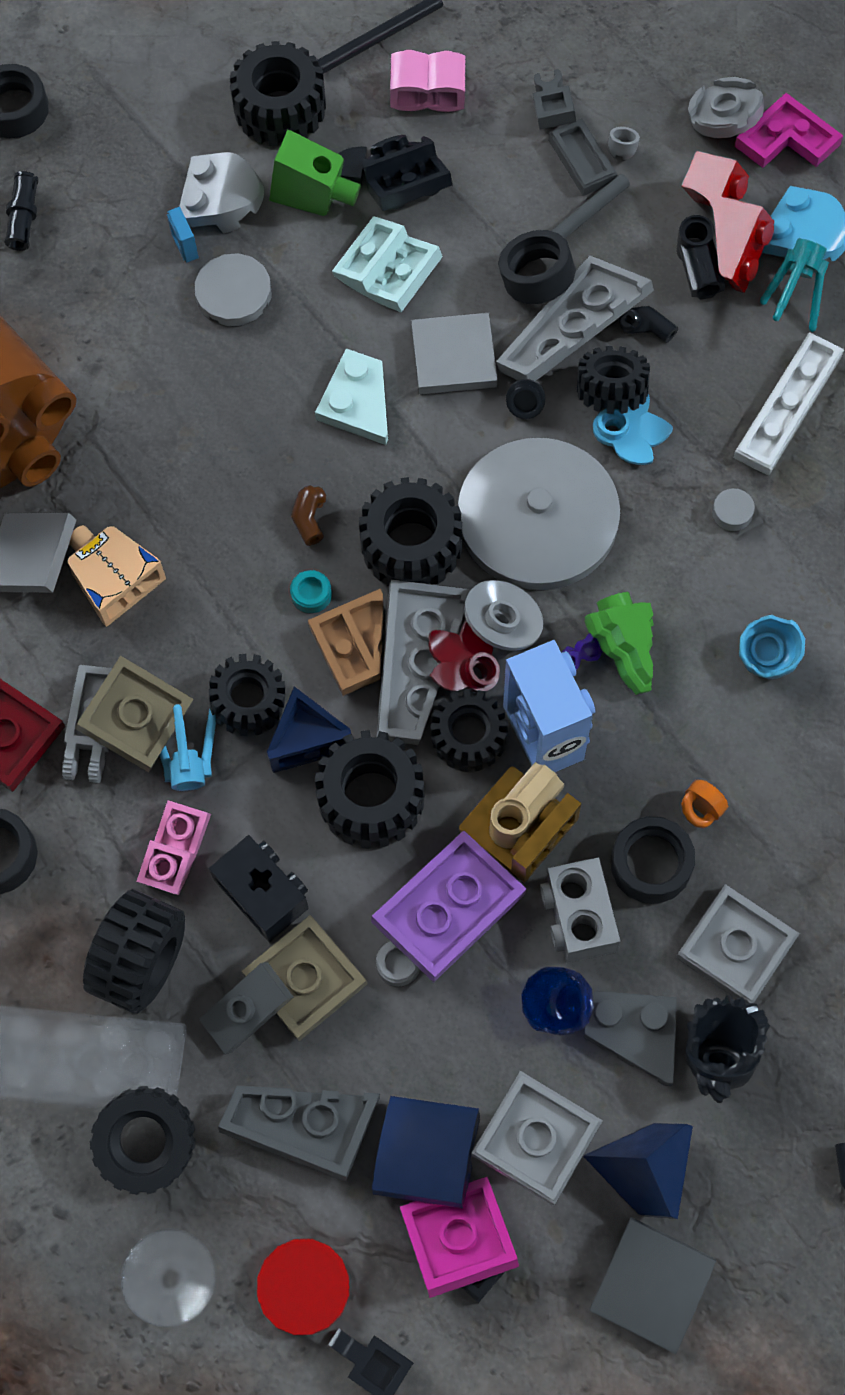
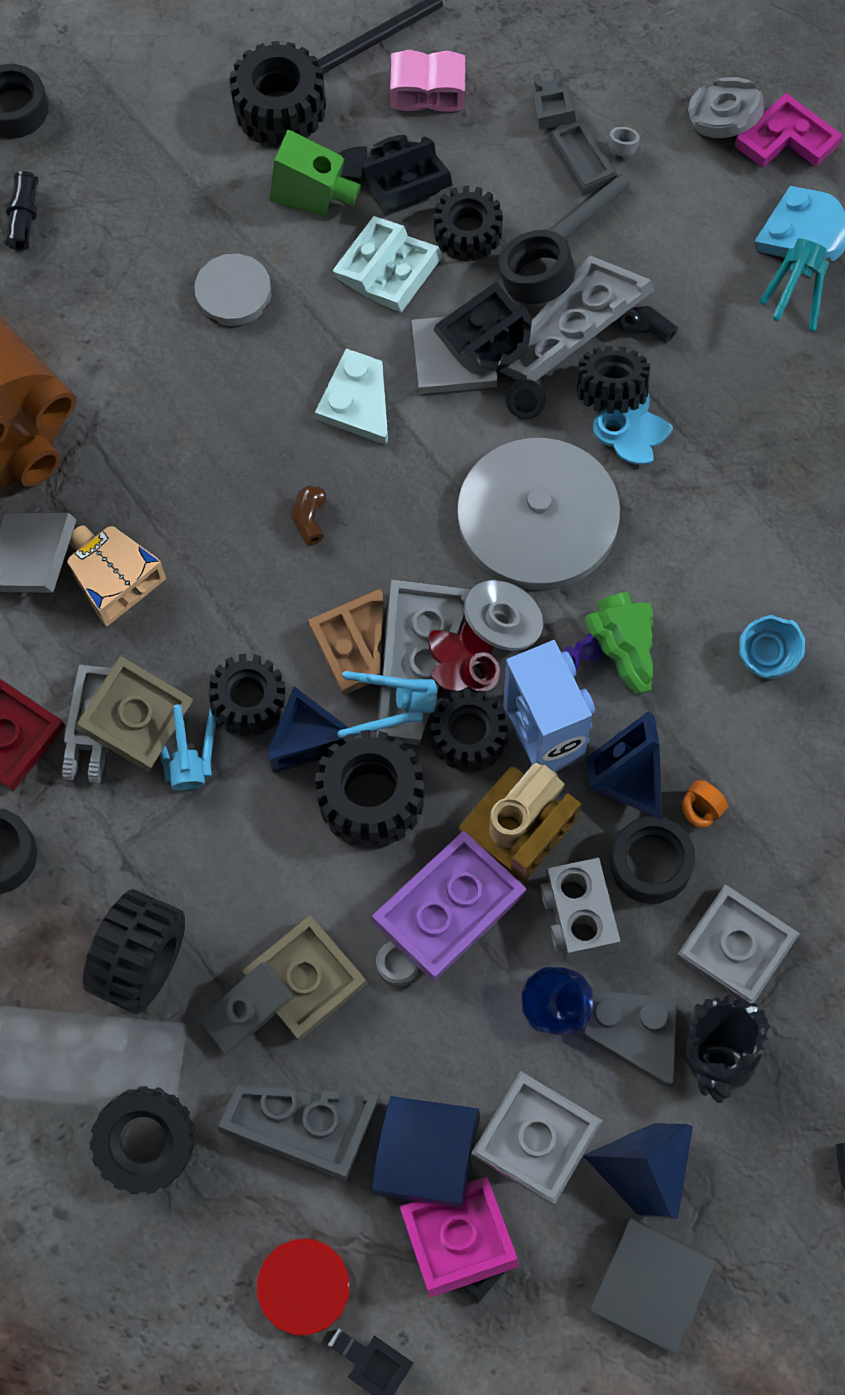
(144, 1275): clear dish -> none
(174, 848): bright pink slope -> none
(182, 234): dark azure tile -> none
(220, 191): light grey slope -> none
(269, 910): black brick -> none
(311, 591): teal tile -> none
(404, 505): black tyre -> none
(414, 695): none -> medium azure plant
(472, 205): none -> black tyre
(486, 331): none -> black slope
(630, 767): none -> dark blue slope
(699, 258): black piece -> none
(733, 509): light grey tile -> none
(739, 226): arch -> none
(788, 404): white tile -> none

